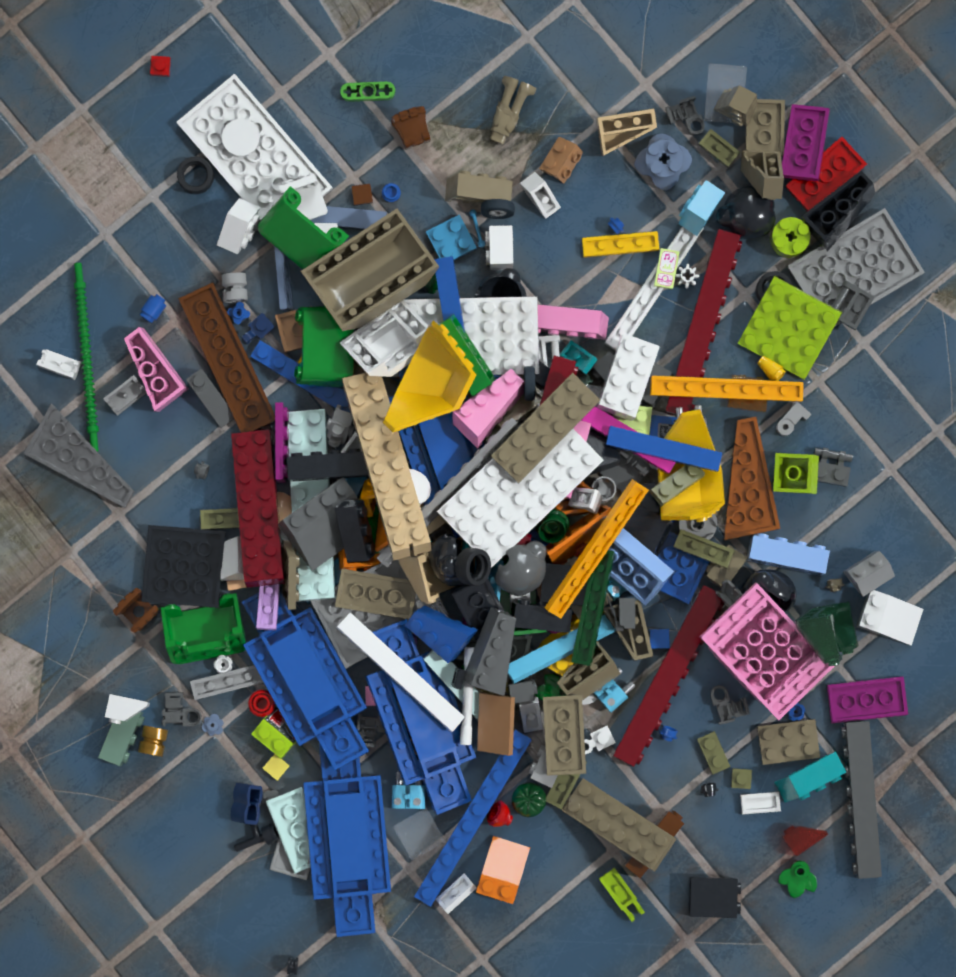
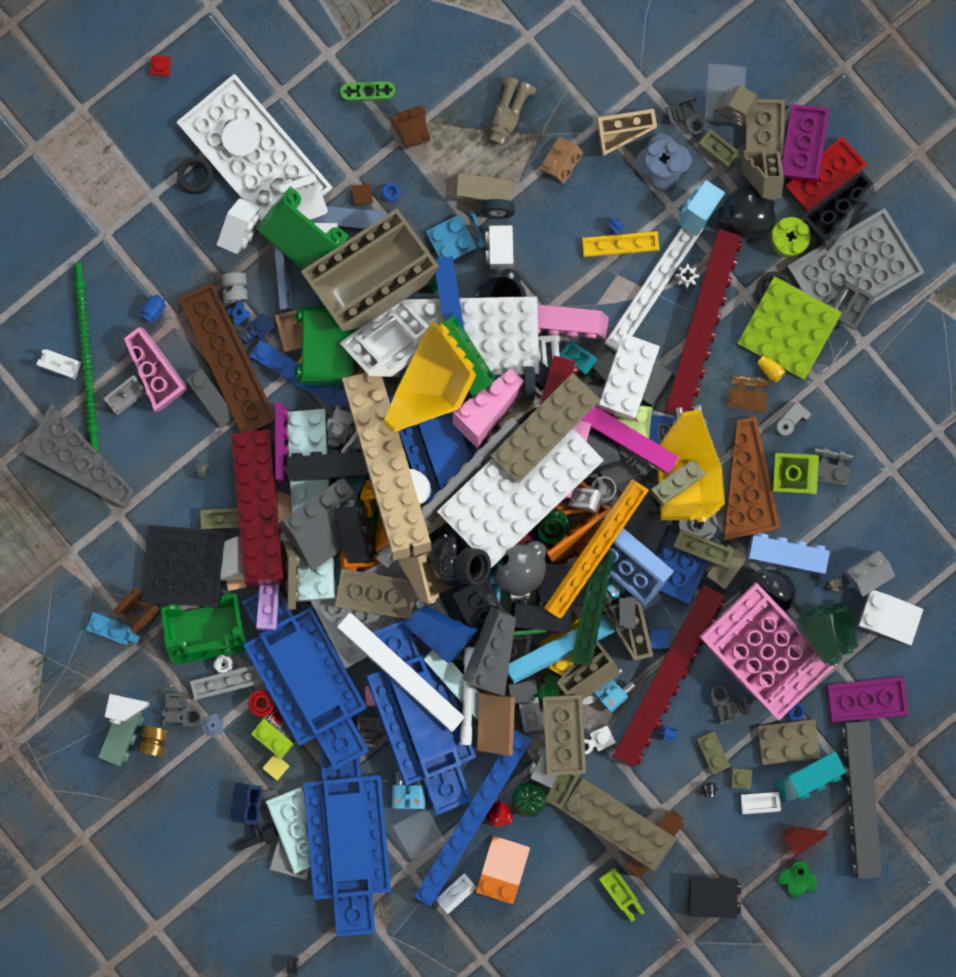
(111, 629): none -> dark azure hinge
(458, 678): black tile -> none
(540, 195): white slope -> none
(663, 449): blue tile -> none
(666, 268): tile -> none
(726, 388): light orange plate -> none
(729, 593): dark grey hinge -> none

